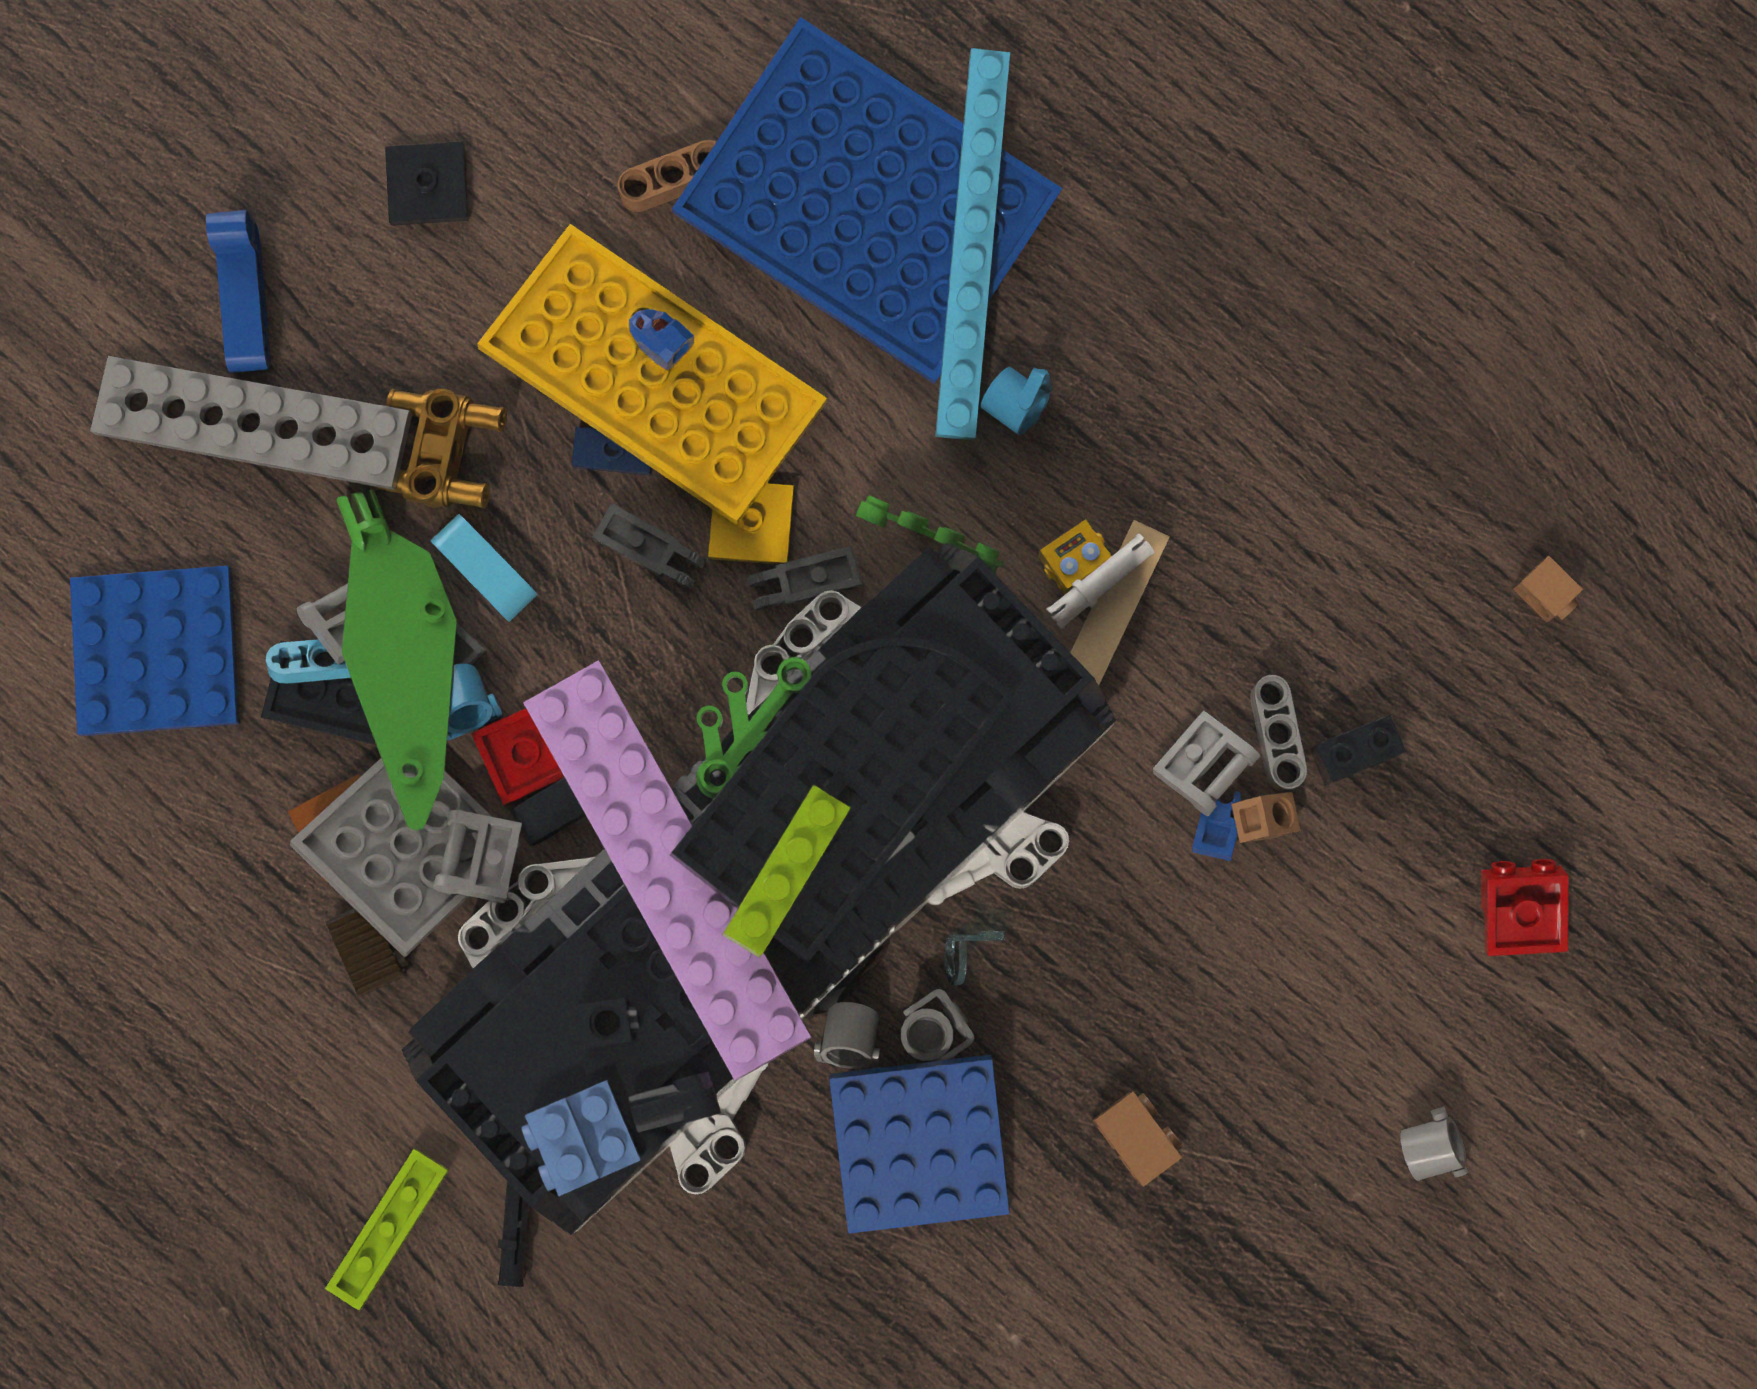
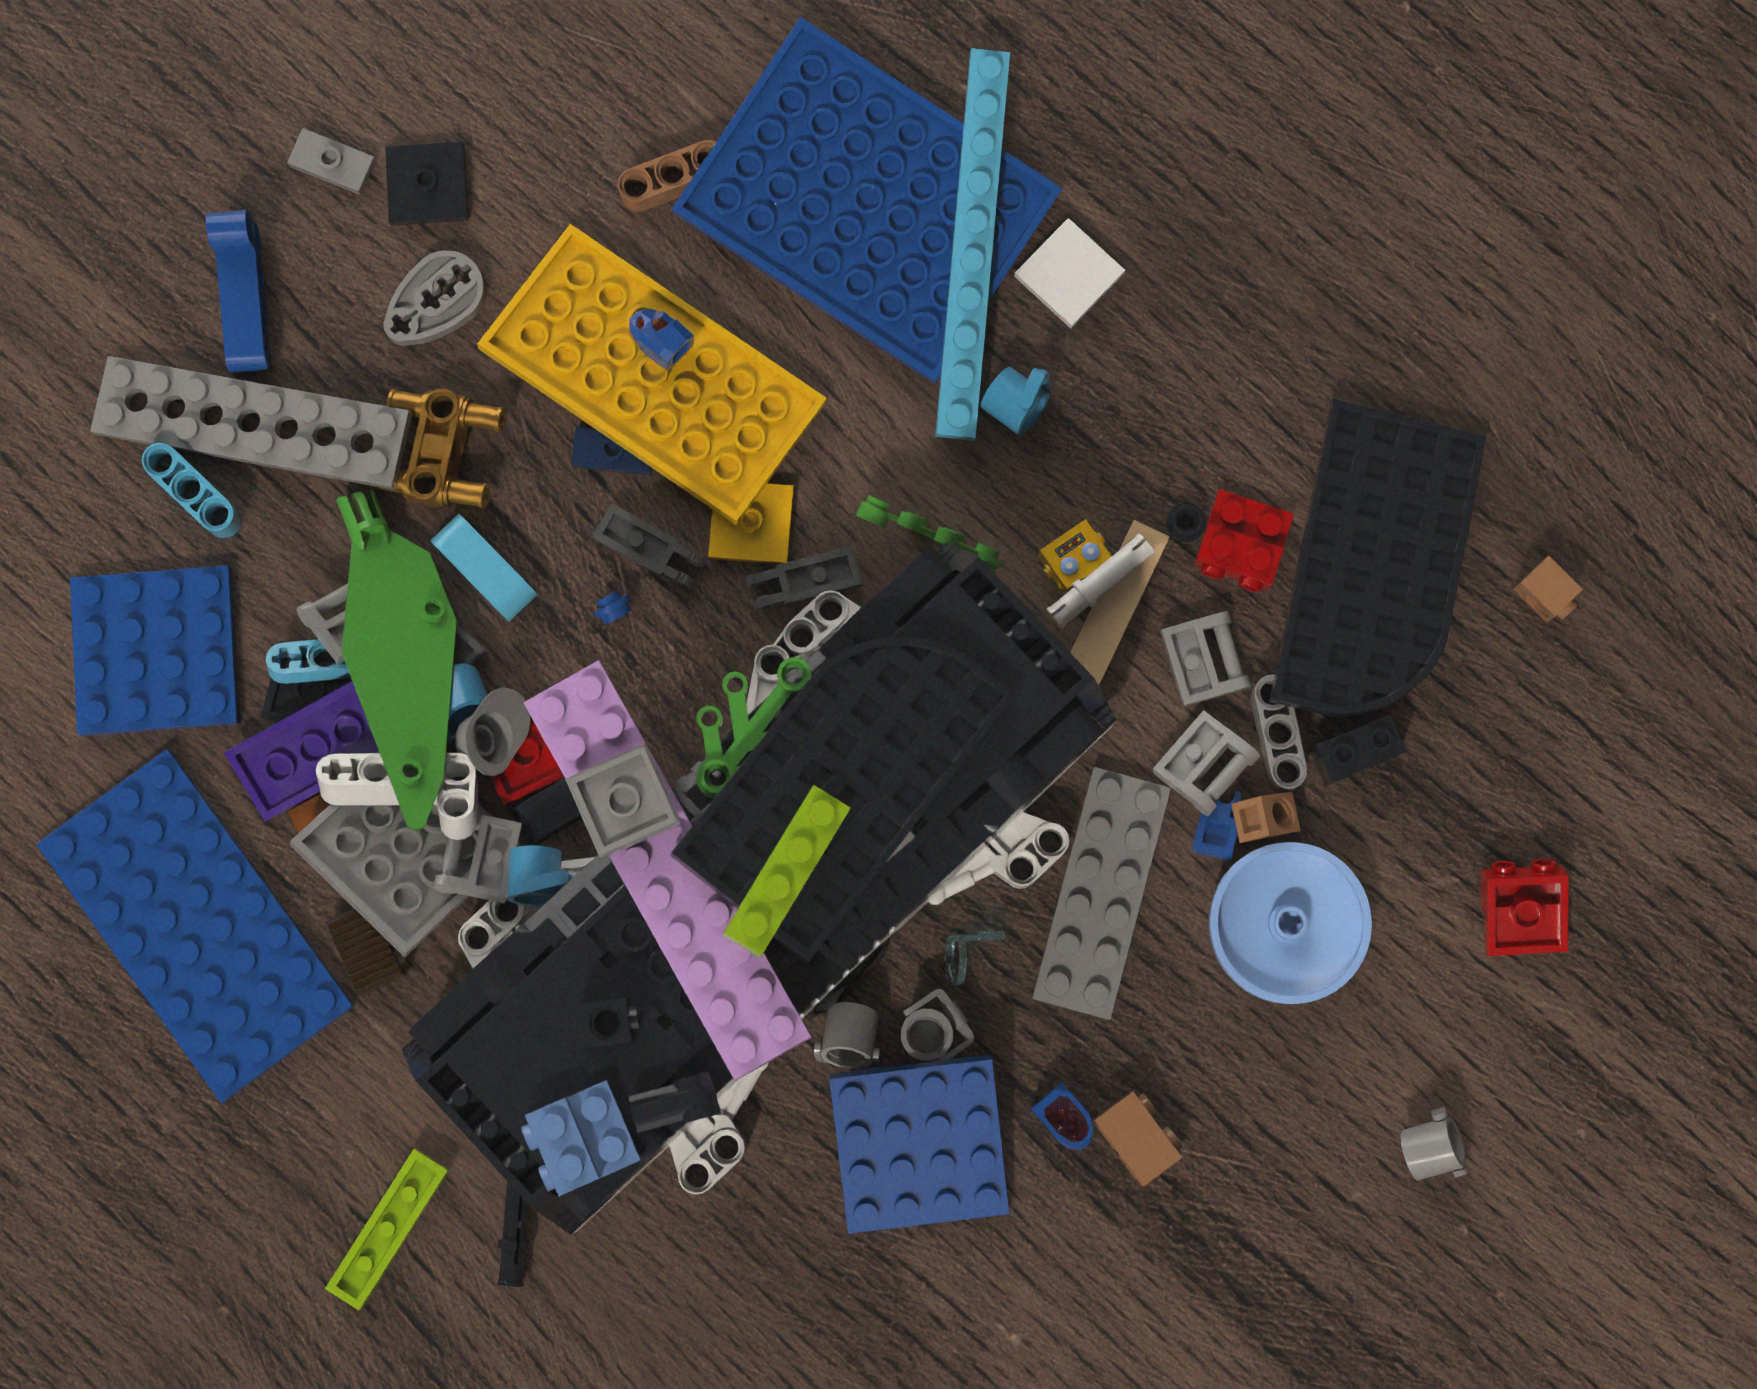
(178, 477): none -> medium azure beam
(195, 925): none -> blue plate
(283, 759): none -> dark purple plate
(331, 161): none -> light grey plate
(338, 787): none -> white beam
(425, 279): none -> light grey piece
(494, 731): none -> light grey piece
(535, 875): none -> dark azure piece
(612, 607): none -> blue plate
(623, 801): none -> light grey plate
(1064, 1117): none -> rock
(1069, 273): none -> white tile
(1101, 893): none -> light grey plate
(1186, 510): none -> black plate
(1192, 660): none -> light grey plate
(1243, 541): none -> red plate
(1290, 923): none -> light blue dish
(1376, 561): none -> black plate

